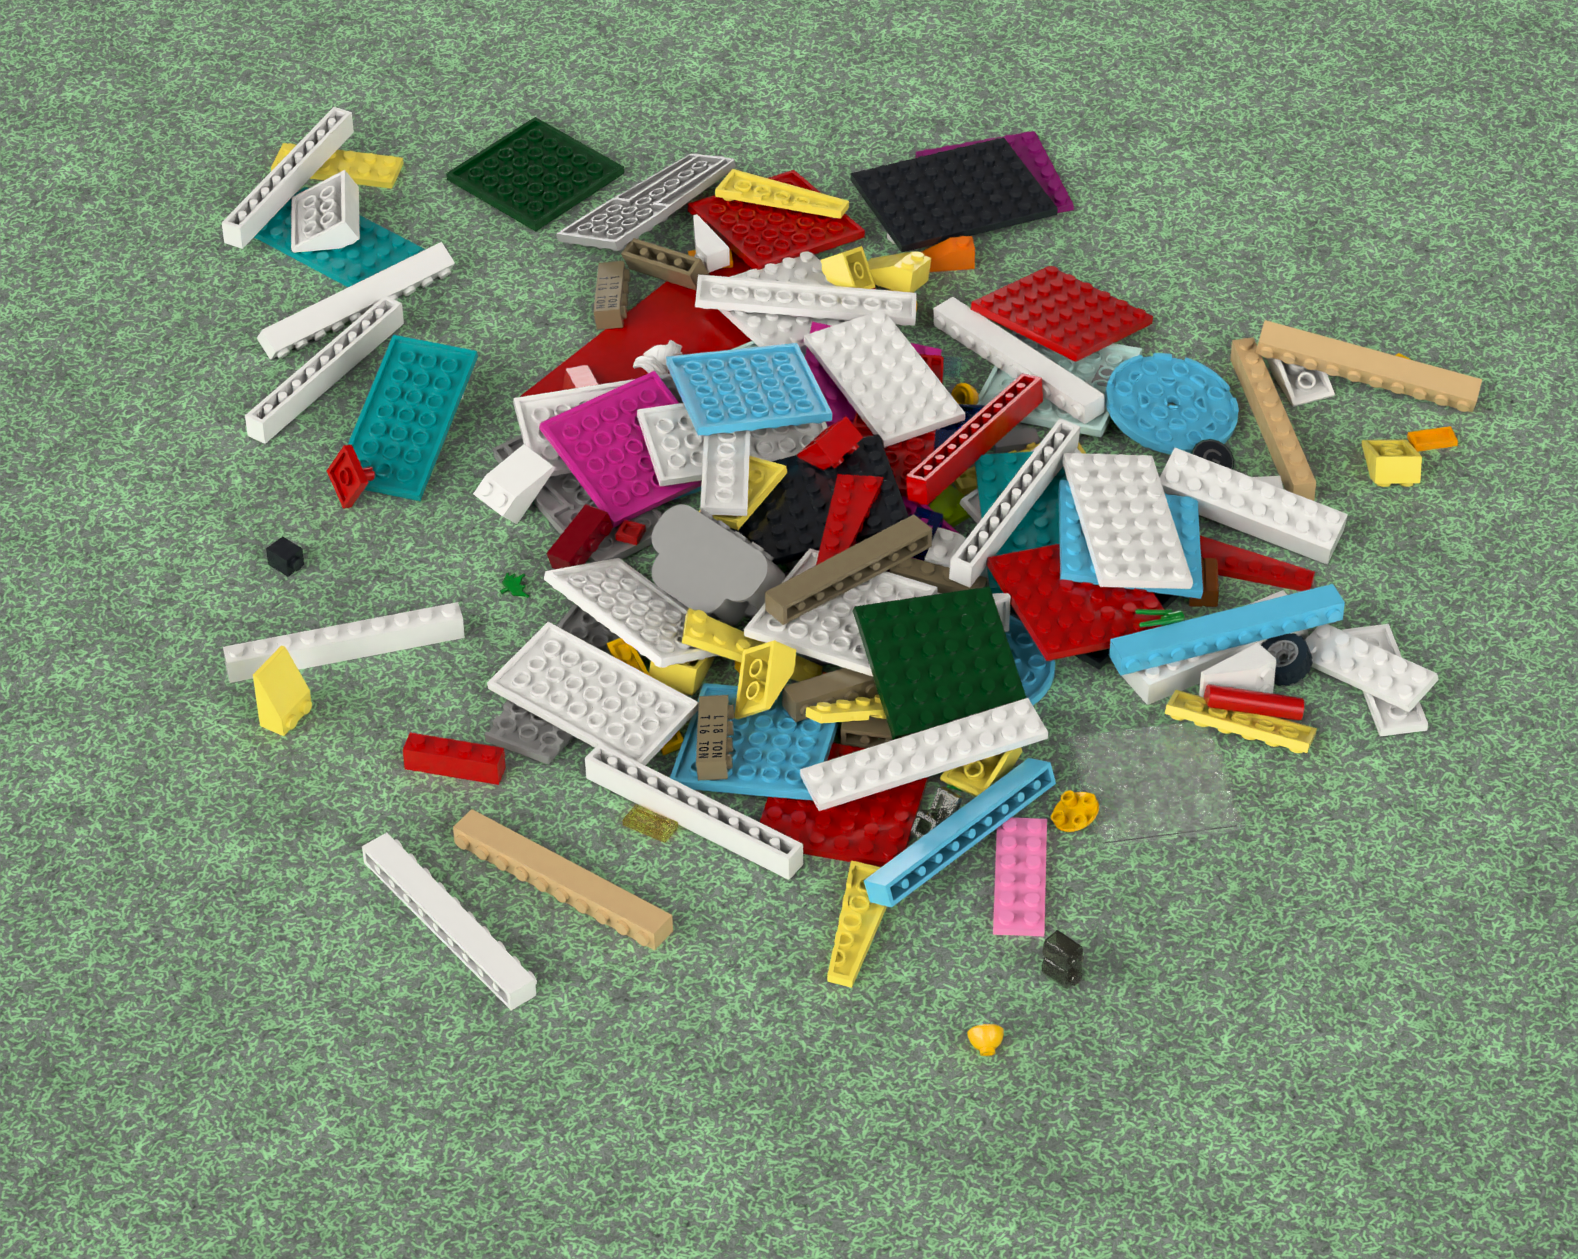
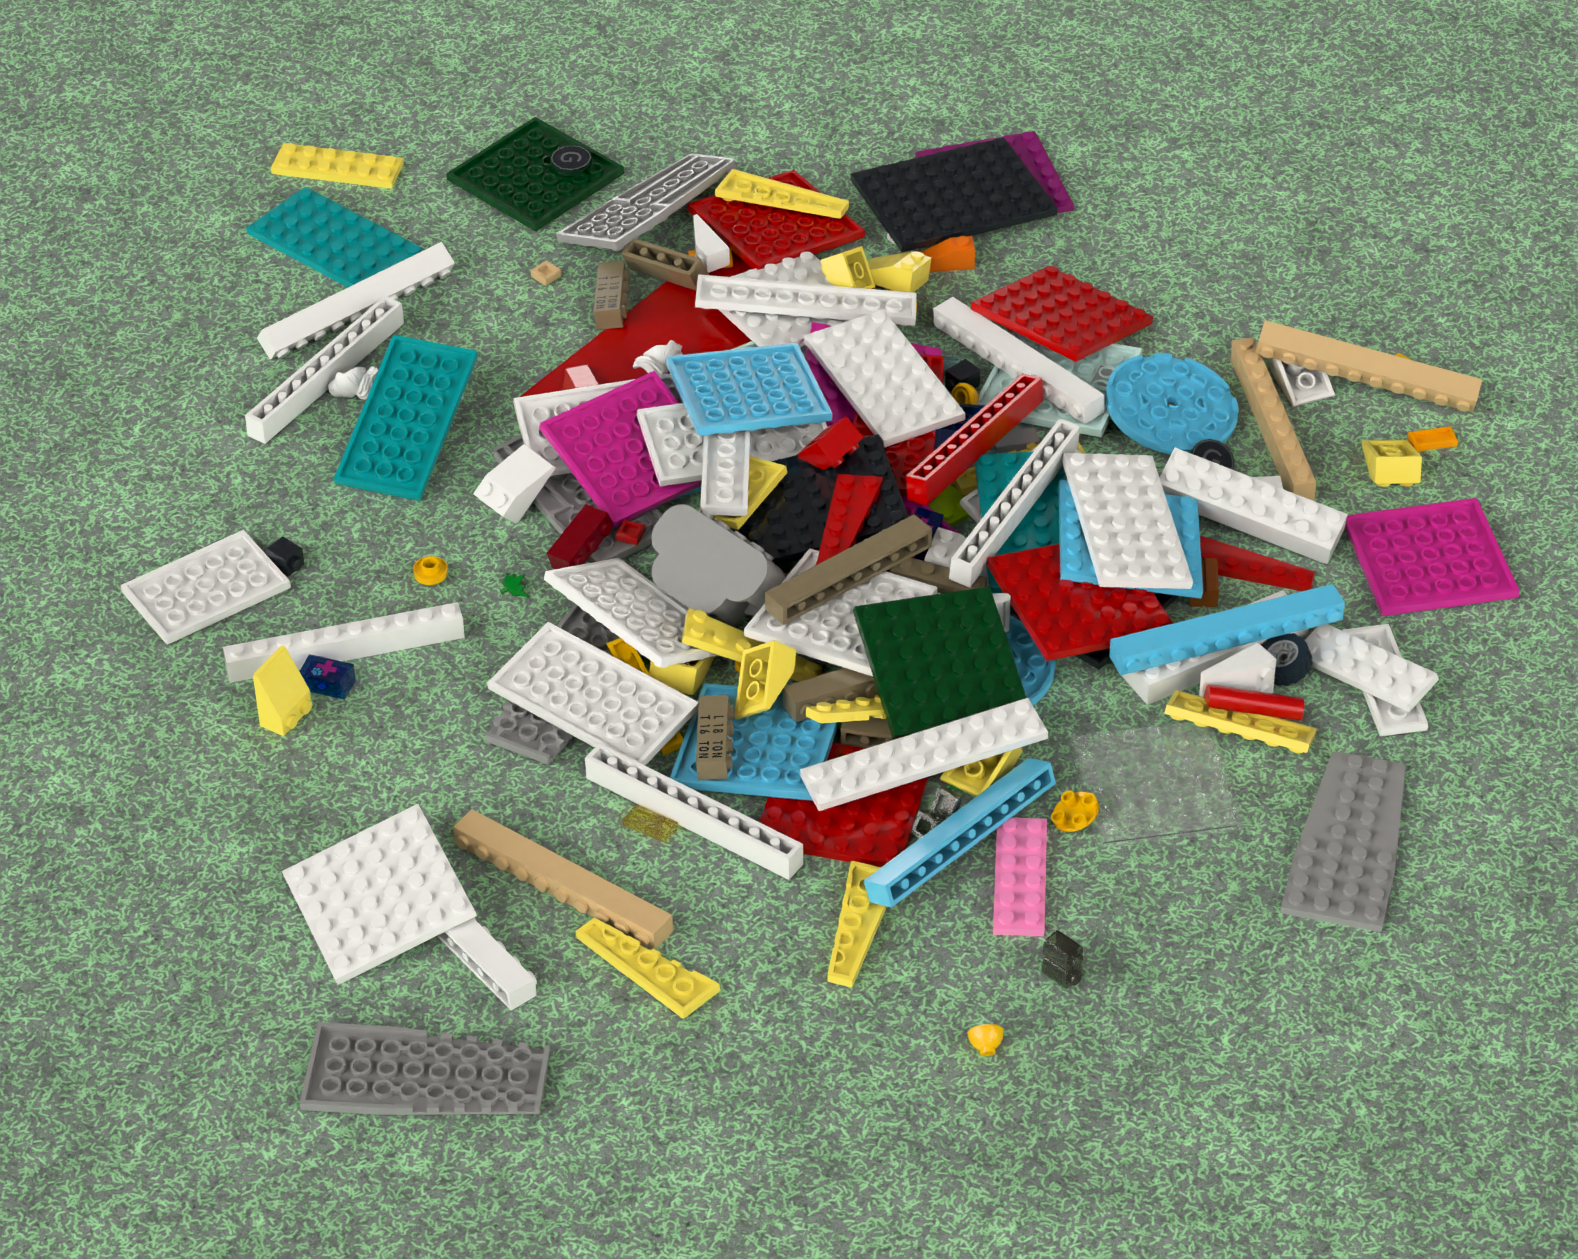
(205, 587): none -> white plate
(287, 177): white brick -> none
(326, 215): white slope -> none
(328, 676): none -> clear blue brick
(348, 476): red tile -> none
(353, 383): none -> white hair
(378, 894): none -> white plate
(420, 1074): none -> light grey wing
(430, 570): none -> yellow plate
(454, 758): red brick -> none
(546, 273): none -> tan plate
(571, 160): none -> tile
(660, 977): none -> light yellow wing
(962, 373): none -> black brick
(1169, 617): green plant -> none
(1348, 844): none -> light grey wing
(1430, 557): none -> dark pink plate

